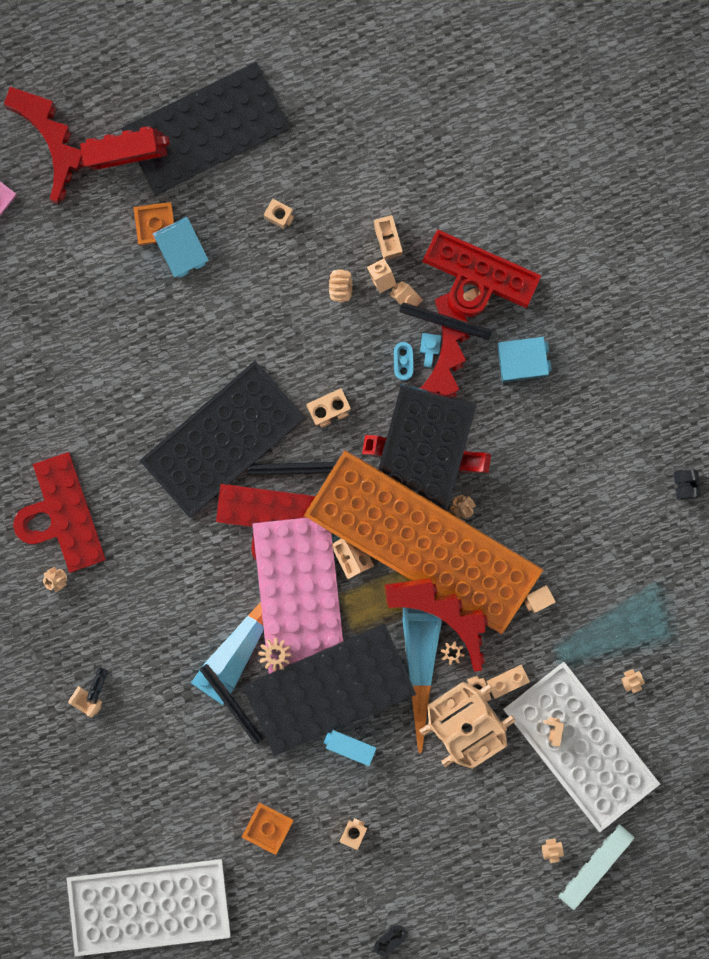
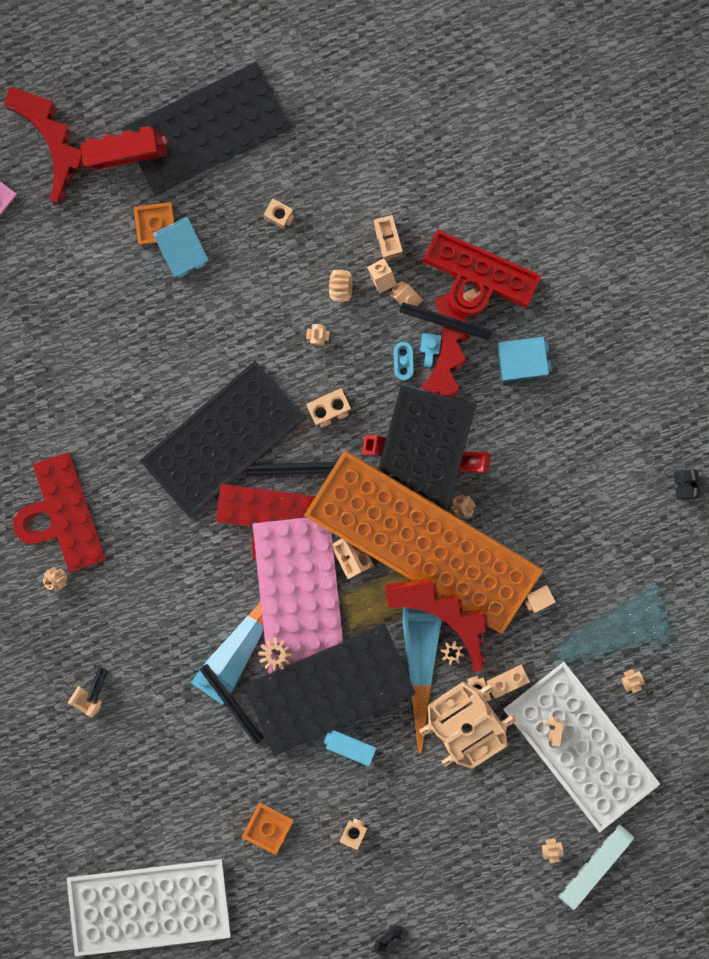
(318, 335): none -> light nougat gear

